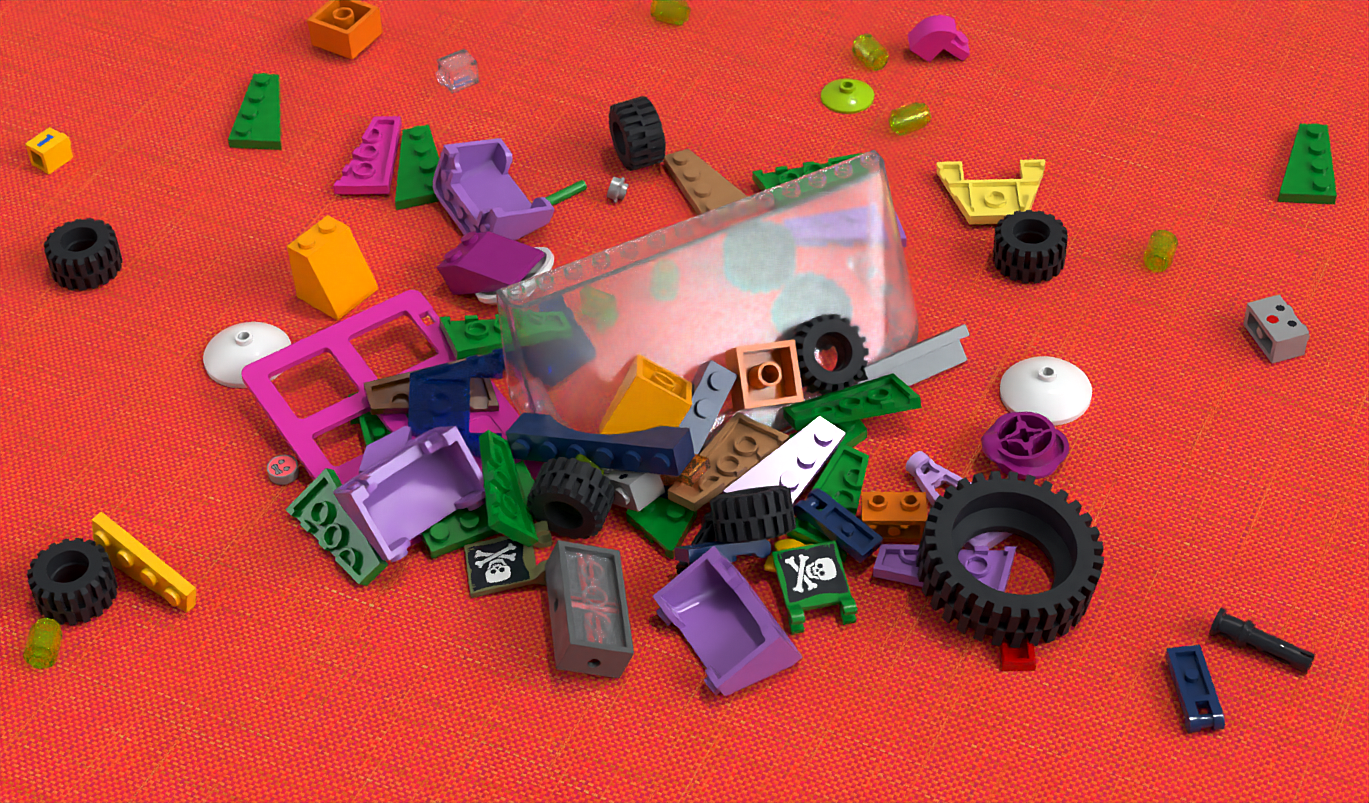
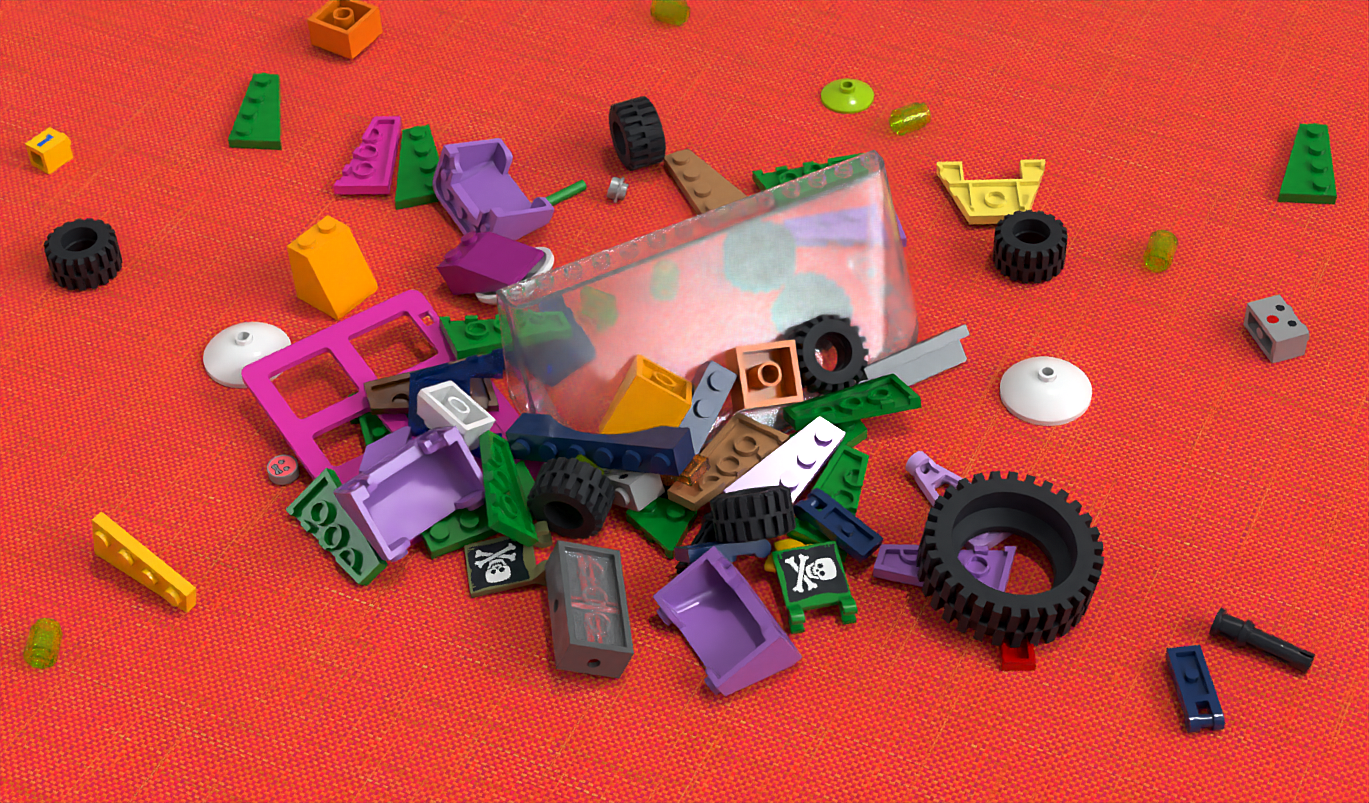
(72, 581): black tyre -> none
(450, 406): none -> white slope
(457, 71): clear brick -> none
(870, 52): clear neon green brick -> none
(895, 514): orange brick -> none
(936, 34): dark pink brick -> none
(1025, 444): magenta piece -> none

